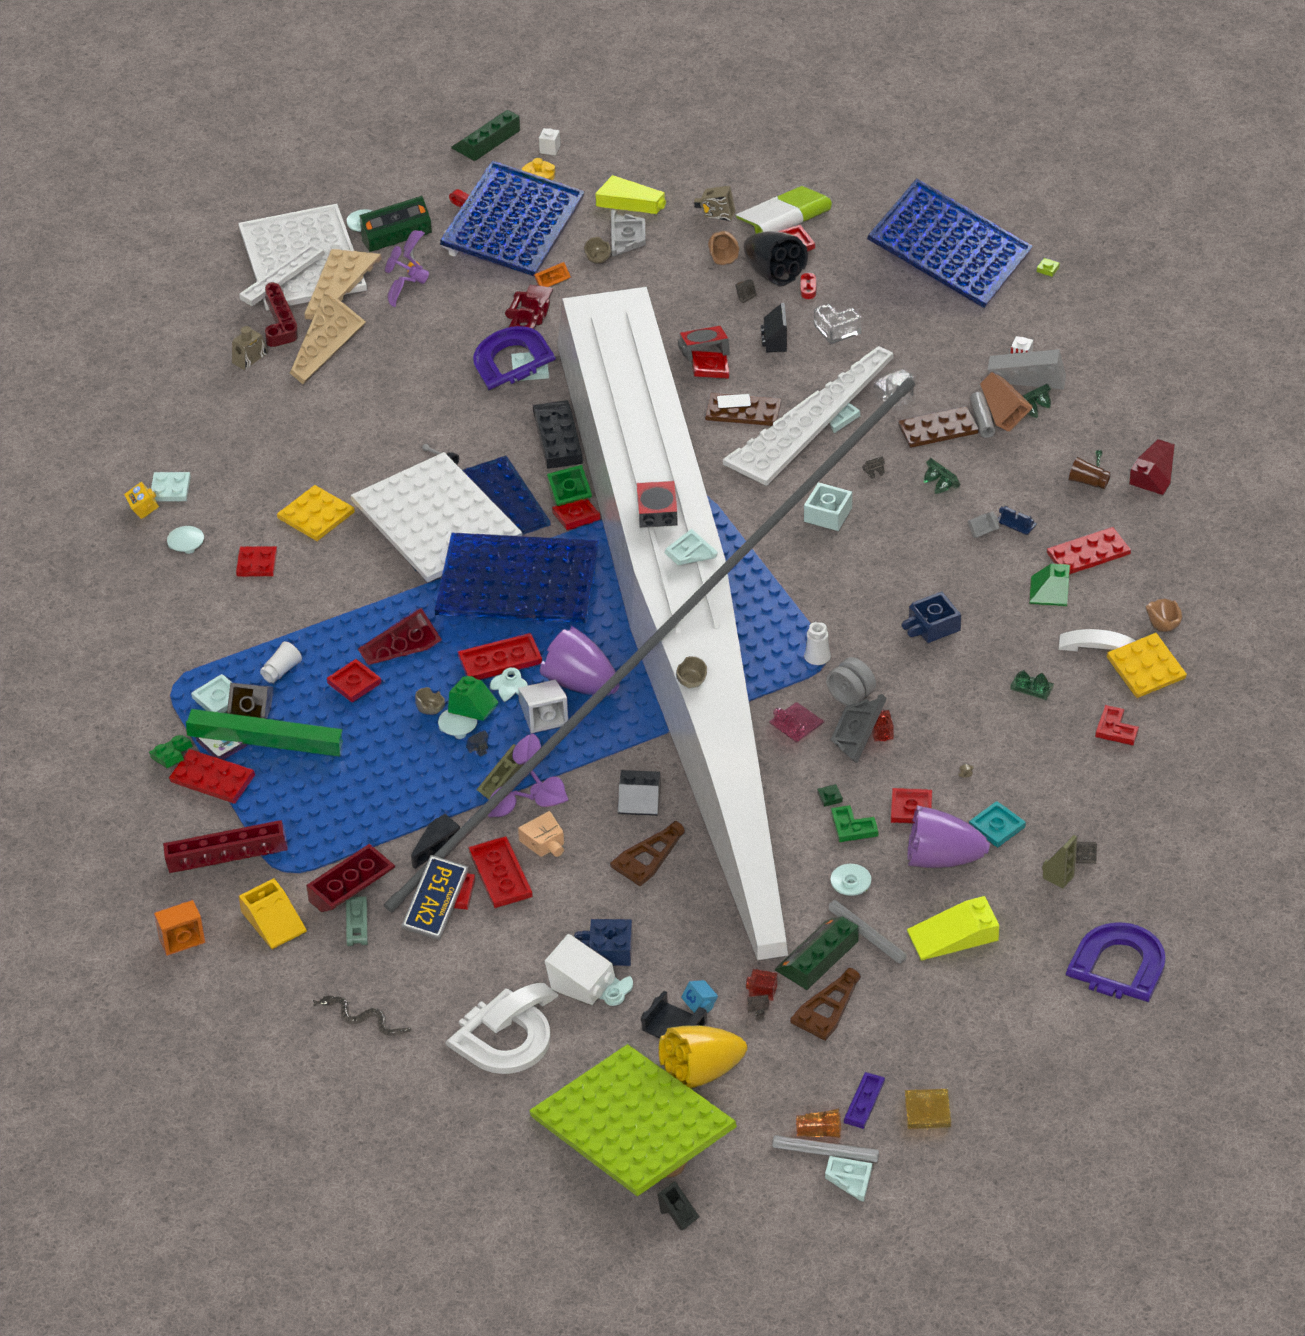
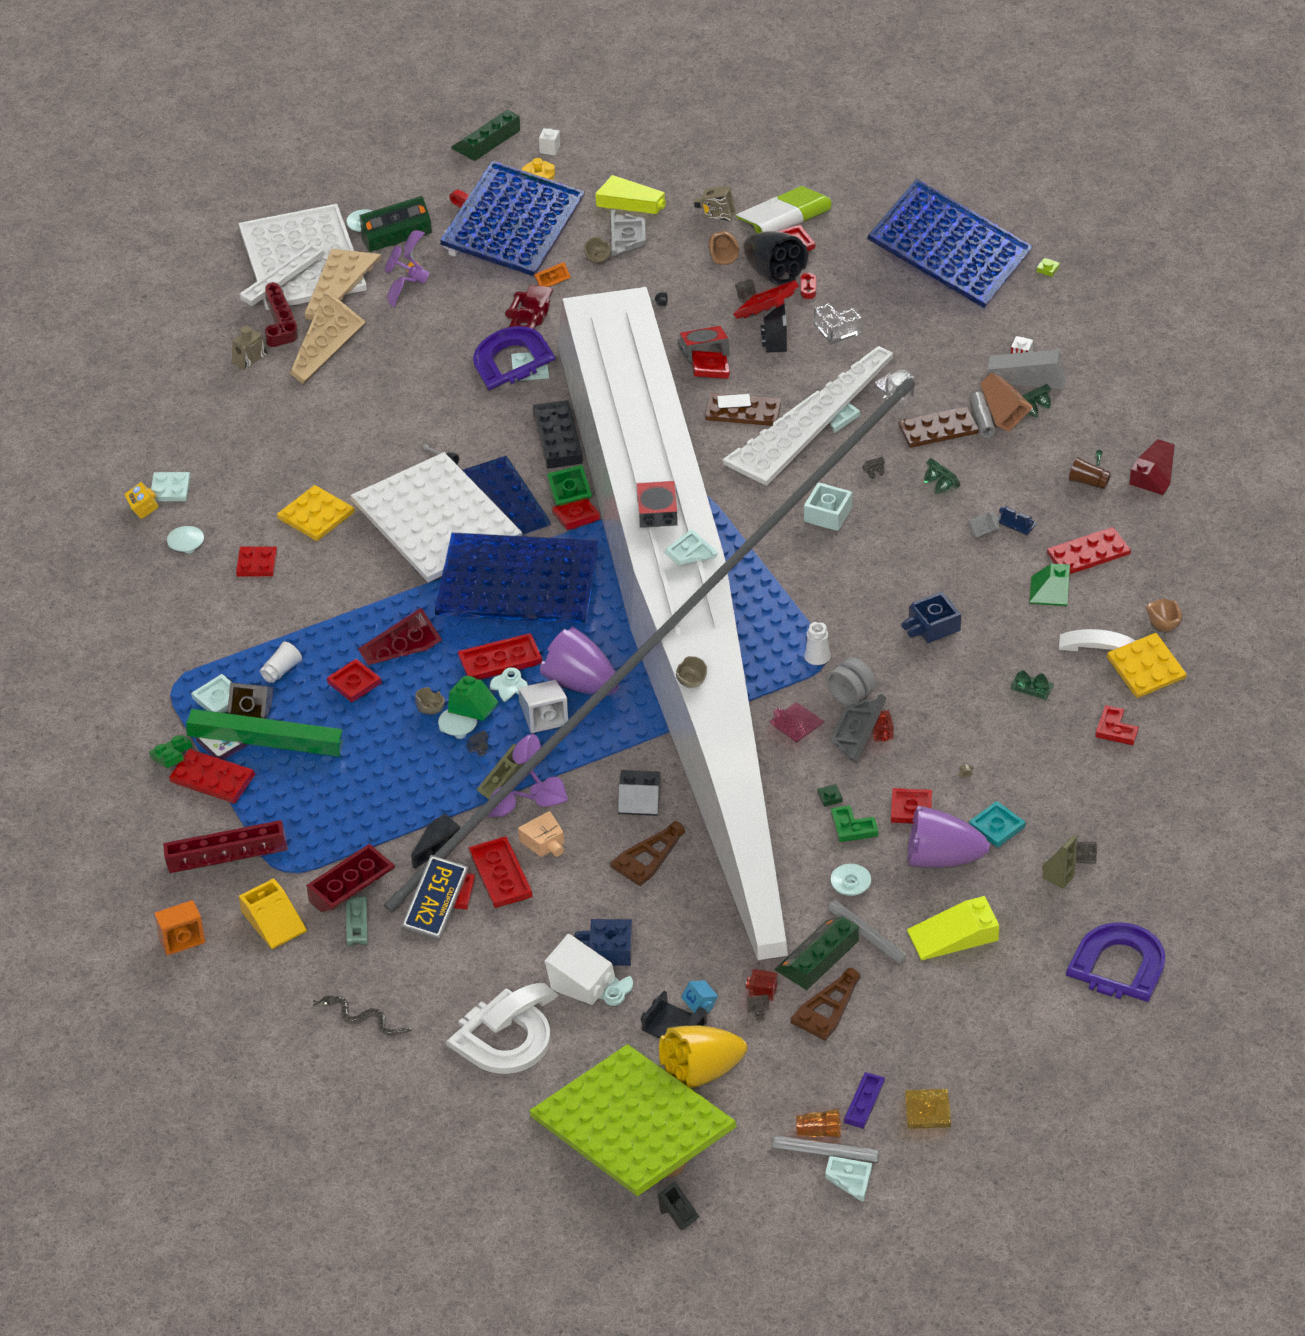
(661, 299): none -> black hinge
(766, 300): none -> red plate

